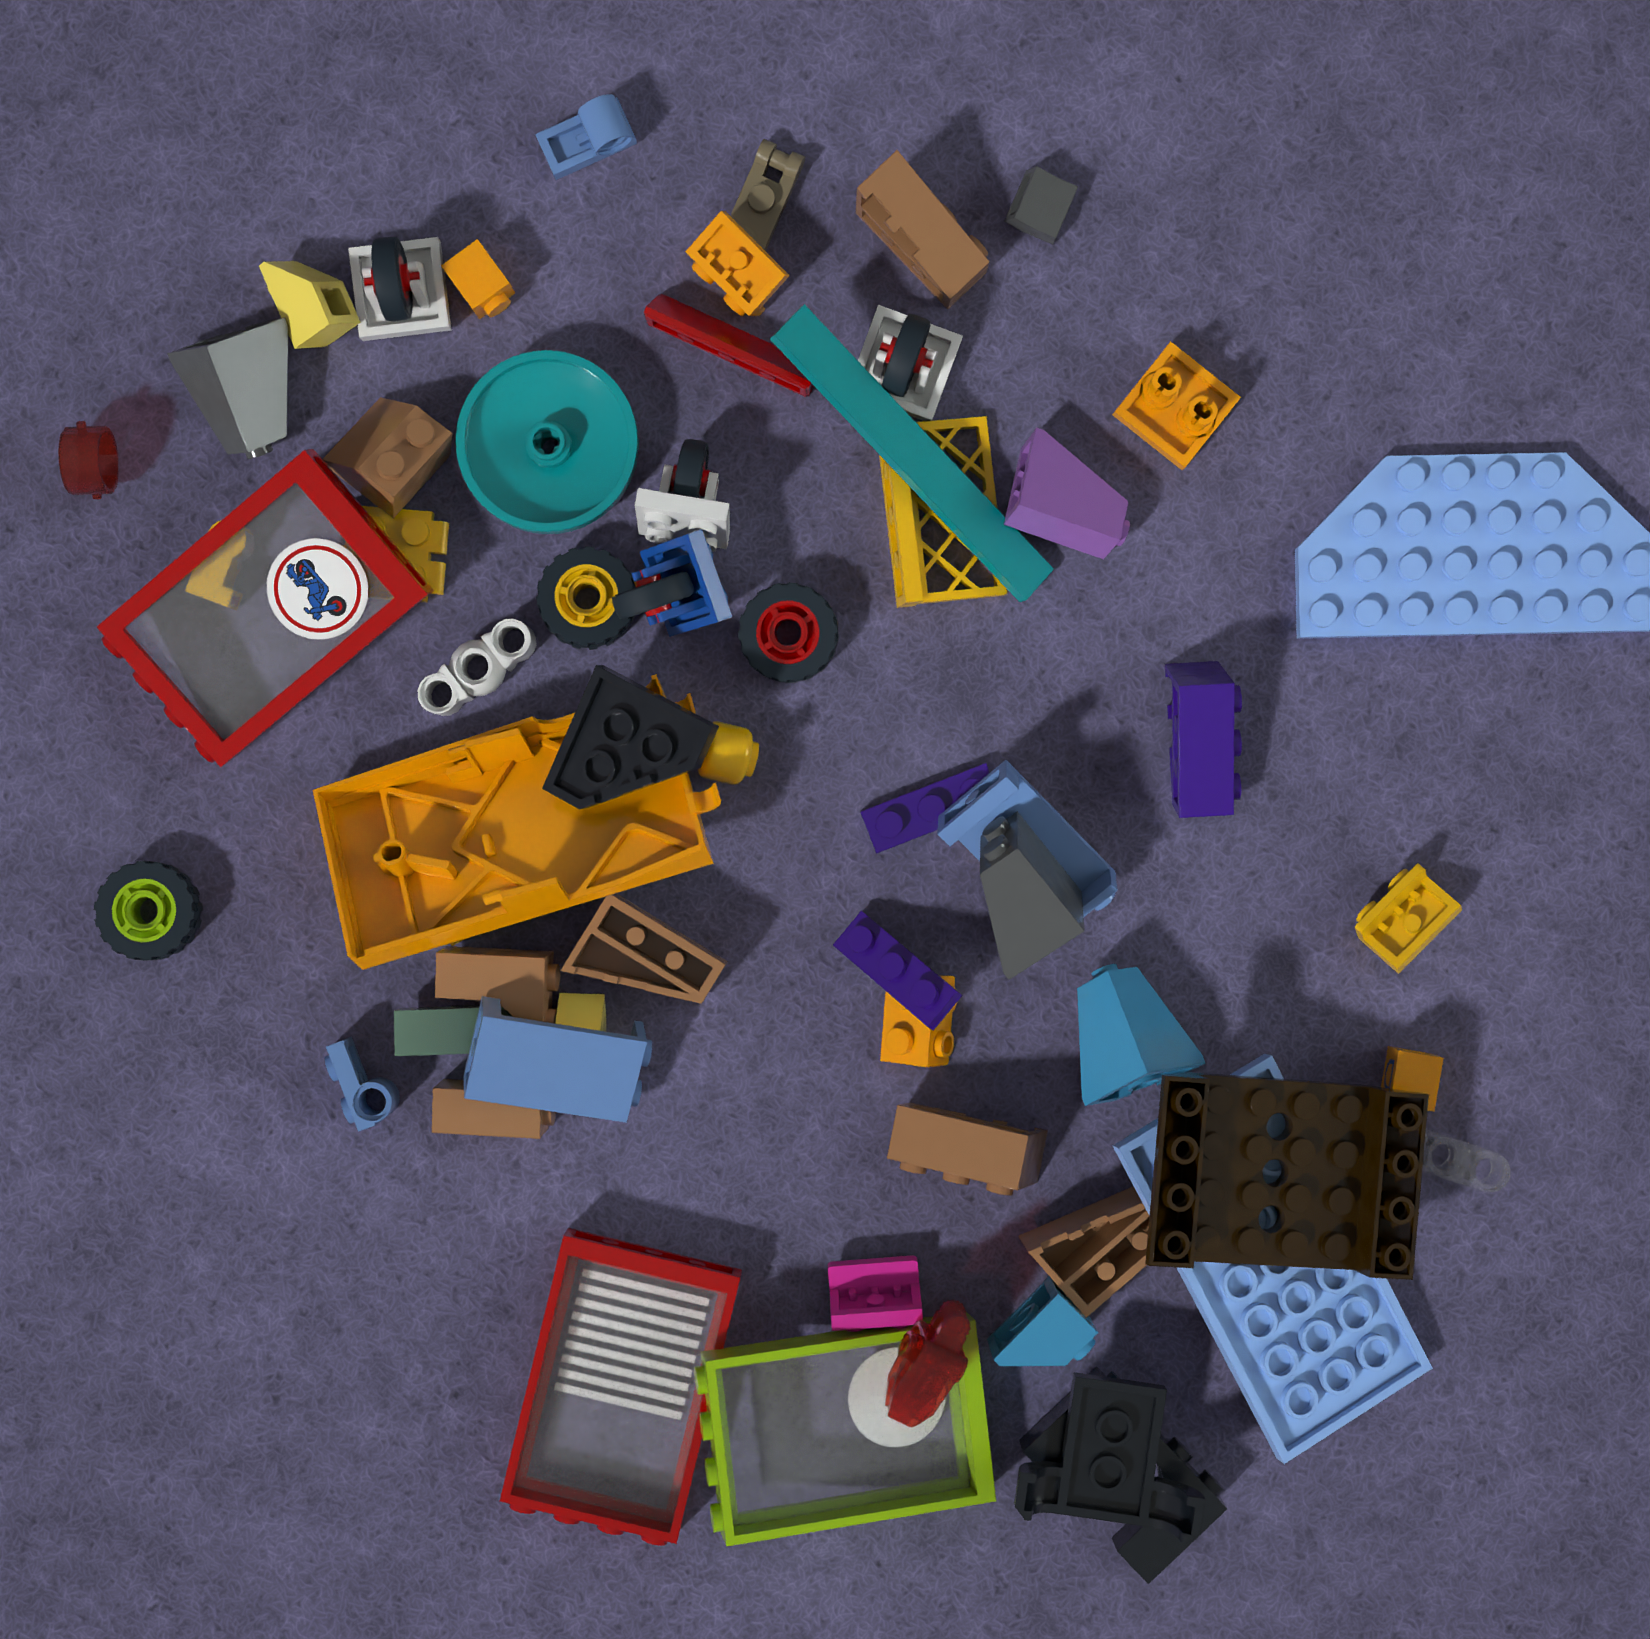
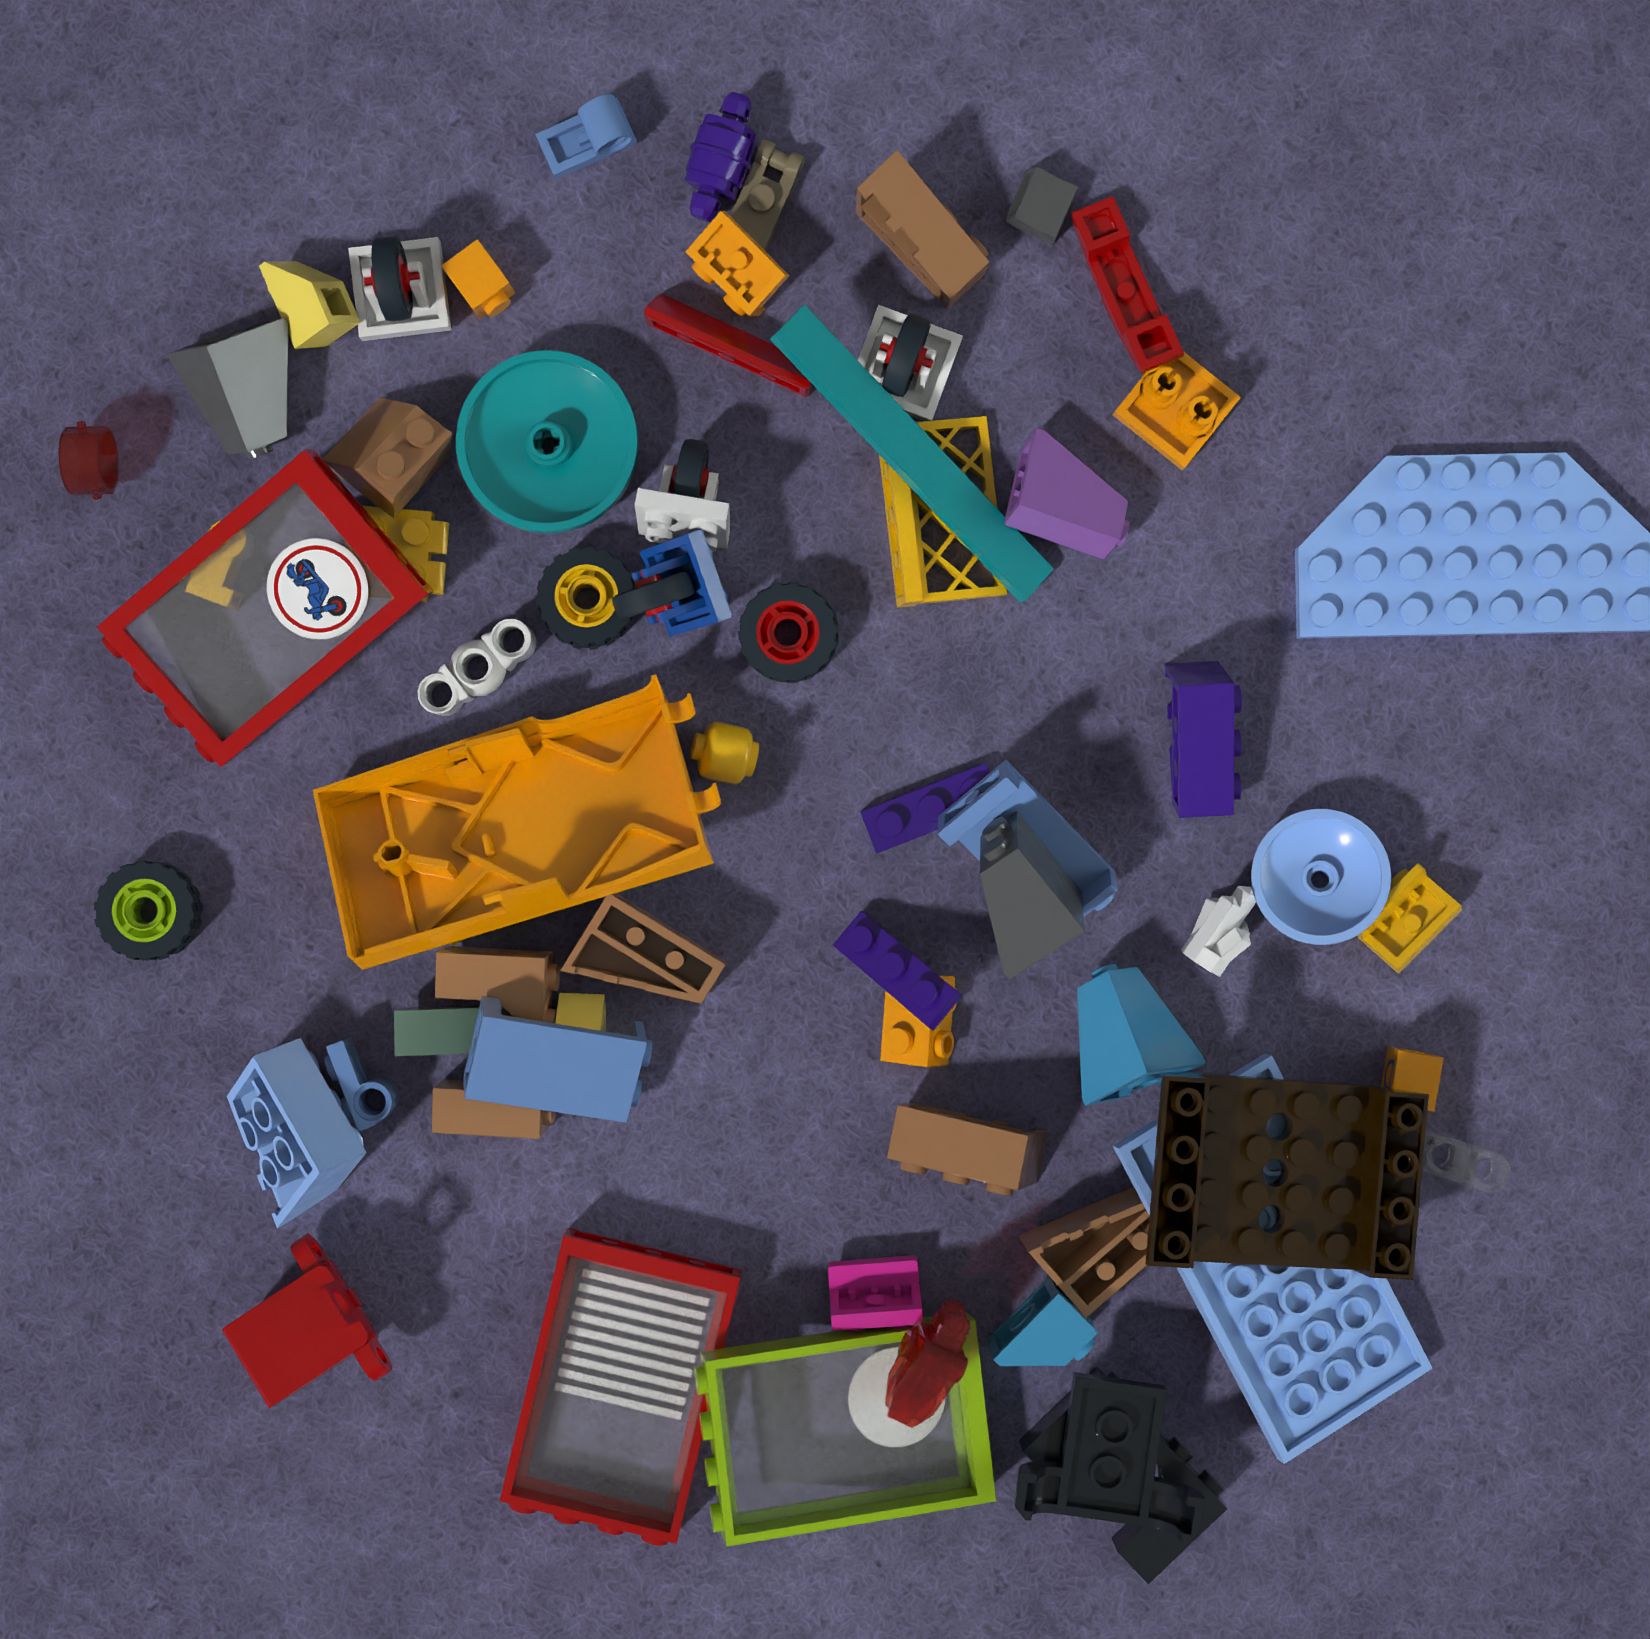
(295, 1127): none -> light blue wedge
(305, 1330): none -> red piece
(625, 742): black plate -> none
(720, 156): none -> dark purple piece
(1123, 286): none -> red slope
(1221, 930): none -> white rock
(1327, 844): none -> light blue dish

